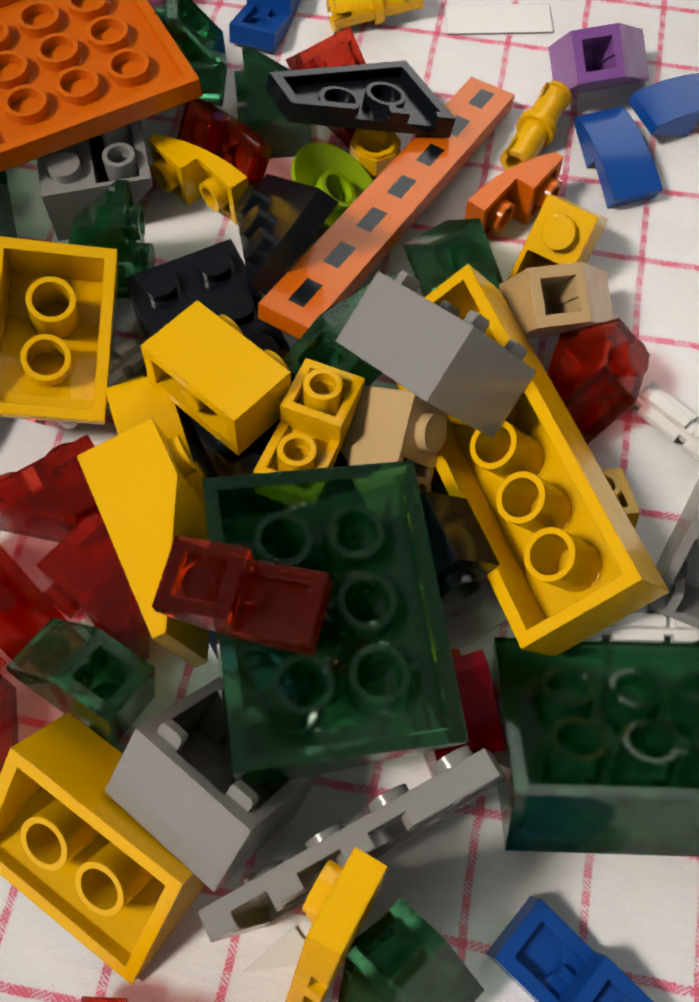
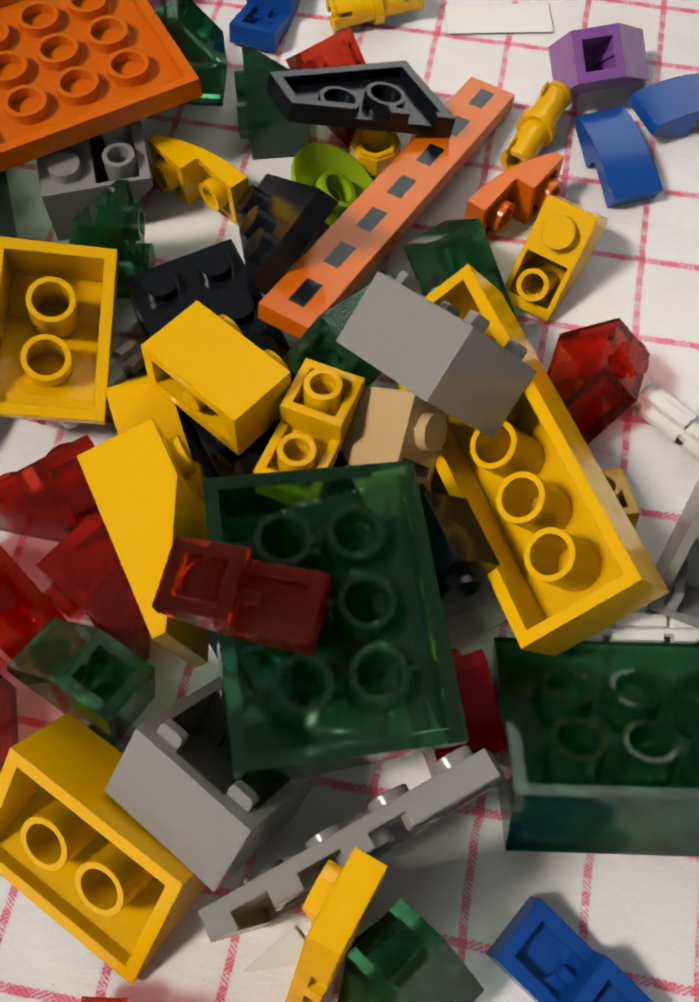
(225, 137): clear red slope -> none
(558, 298): tan slope -> none

